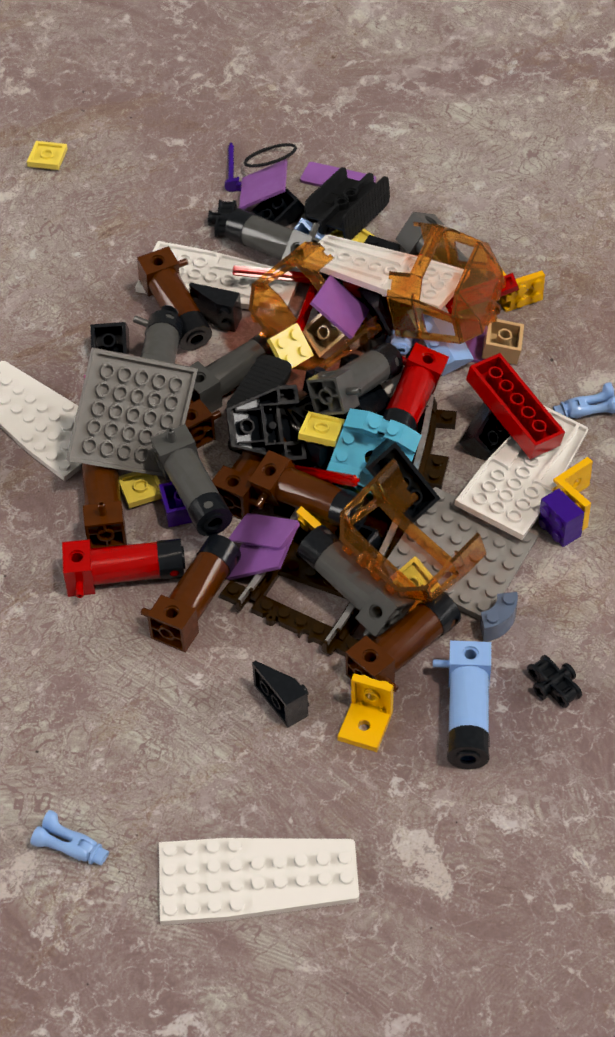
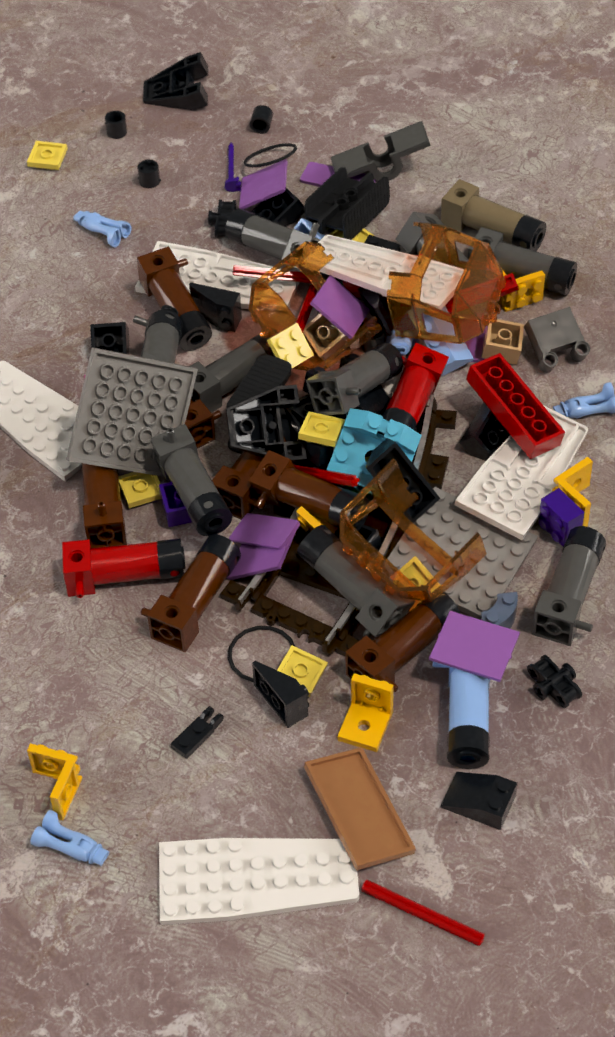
(60, 766): none -> yellow bracket
(111, 228): none -> light blue piece
(116, 124): none -> black piece
(148, 173): none -> black piece
(176, 85): none -> black wedge
(196, 733): none -> black hinge
(243, 633): none -> black piece
(261, 119): none -> black piece
(303, 667): none -> light yellow plate
(359, 808): none -> medium nougat tile
(399, 144): none -> dark grey piece
(423, 912): none -> red axle
(465, 207): none -> dark tan piece
(474, 646): none -> medium lavender piece
(481, 797): none -> black slope
(521, 262): none -> dark grey piece
(553, 334): none -> dark grey piece
(561, 605): none -> dark grey piece

